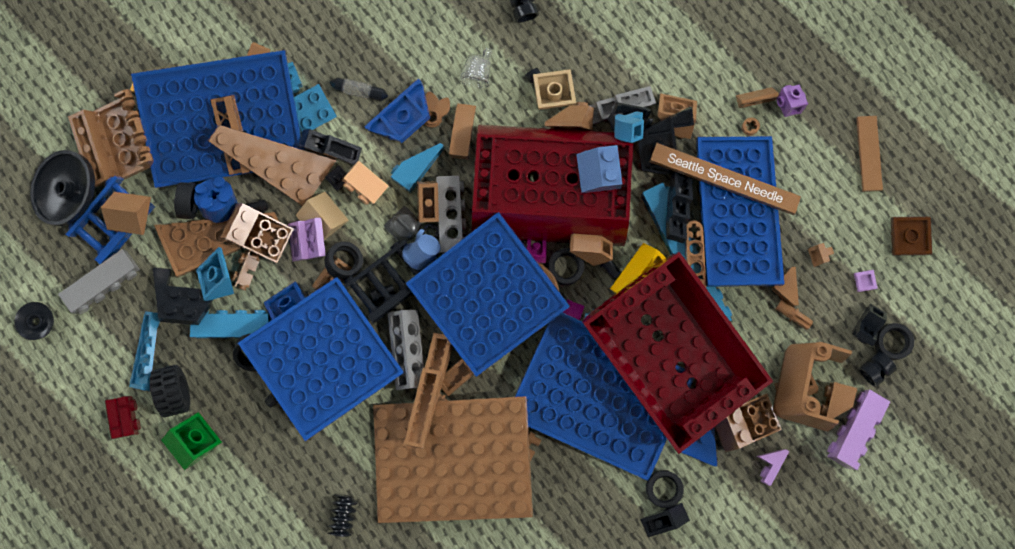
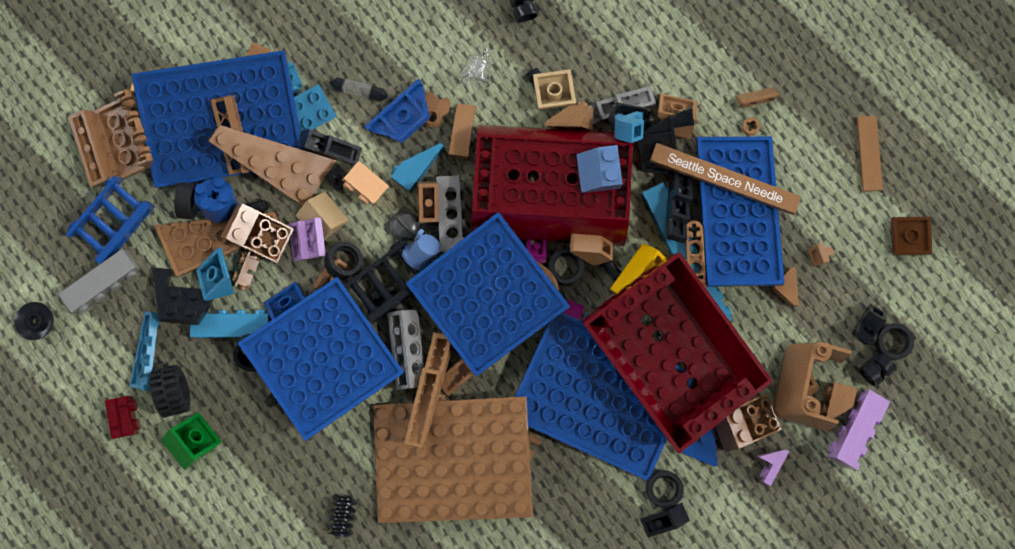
(62, 188): black dish -> none
(126, 212): medium nougat slope -> none
(792, 100): medium lavender brick -> none
(794, 314): medium nougat axle -> none
(865, 281): lavender tile -> none

